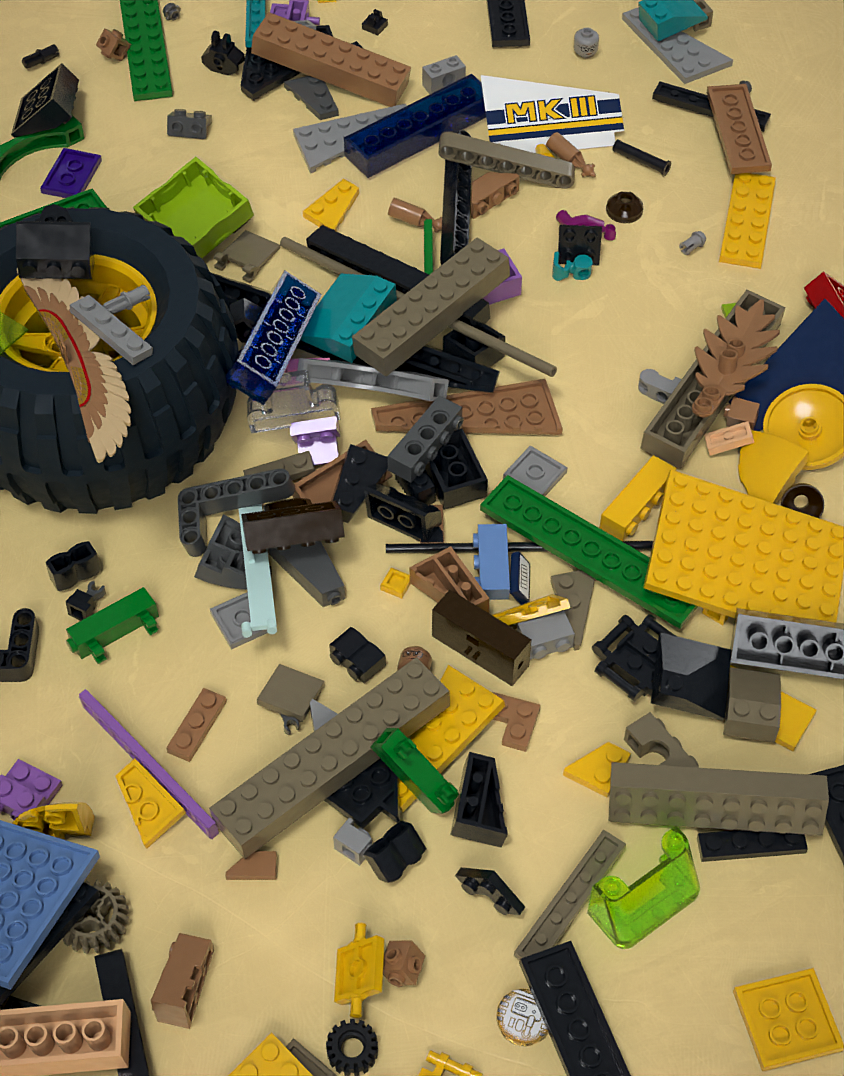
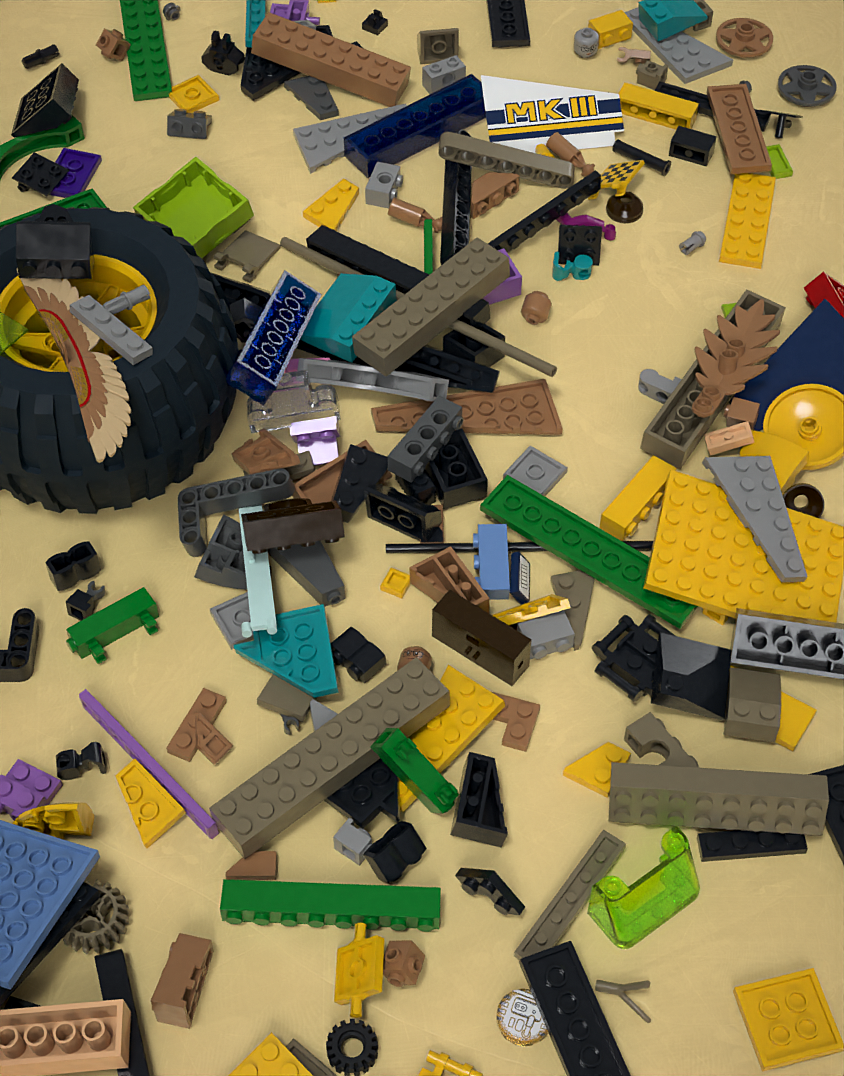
(39, 174): none -> black hinge
(70, 763): none -> black leg
(193, 94): none -> yellow tile
(210, 740): none -> medium nougat tile
(264, 454): none -> medium nougat wing
(297, 651): none -> teal wing
(330, 904): none -> green brick
(383, 185): none -> light grey brick
(437, 45): none -> dark tan slope
(536, 307): none -> medium nougat head
(548, 213): none -> black plate
(612, 28): none -> yellow brick
(618, 176): none -> yellow flag
(618, 989): none -> dark tan plant
(639, 55): none -> medium nougat plate
(651, 73): none -> dark tan brick
(657, 107): none -> yellow brick
(692, 146): none -> black brick
(744, 37): none -> medium nougat wheel
(760, 506): none -> light grey wing
(780, 164): none -> lime tile
(782, 122): none -> black shield
(807, 85): none -> dark grey wheel

